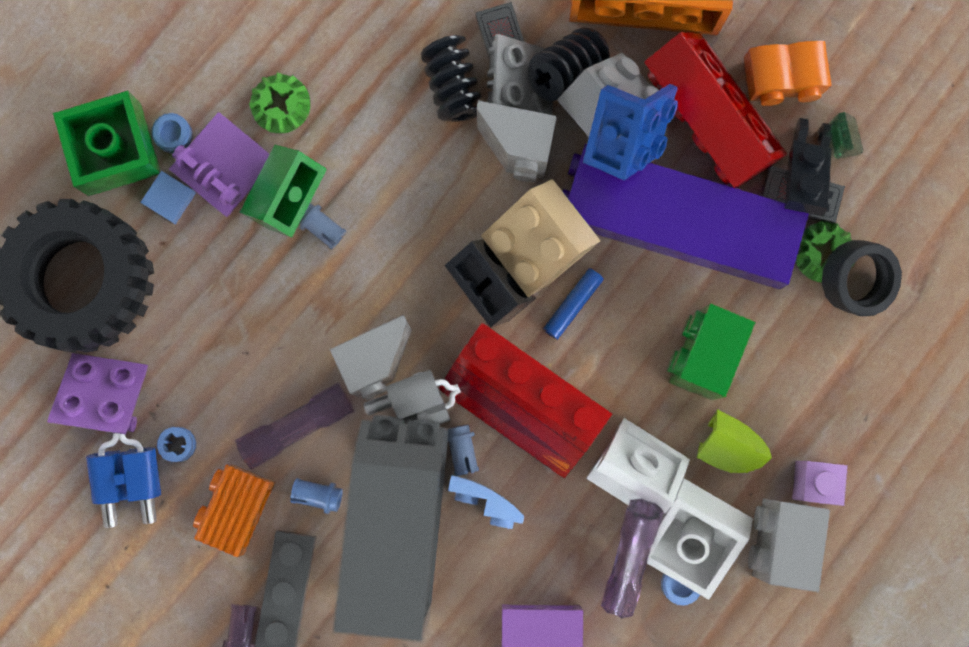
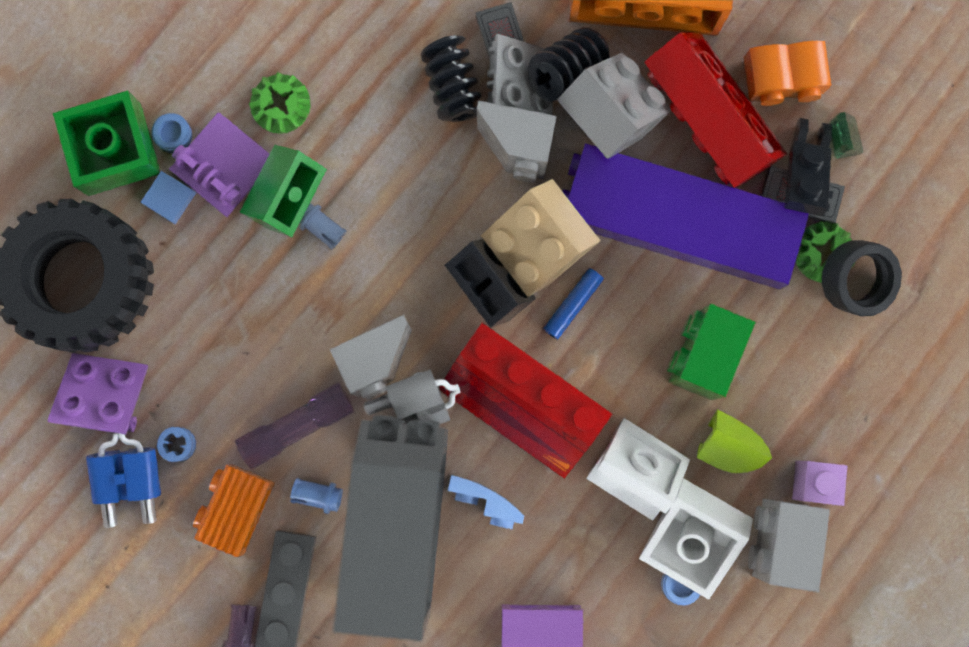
(462, 450): sand blue pin -> none
(629, 130): blue bracket -> none
(637, 537): clear purple axle -> none

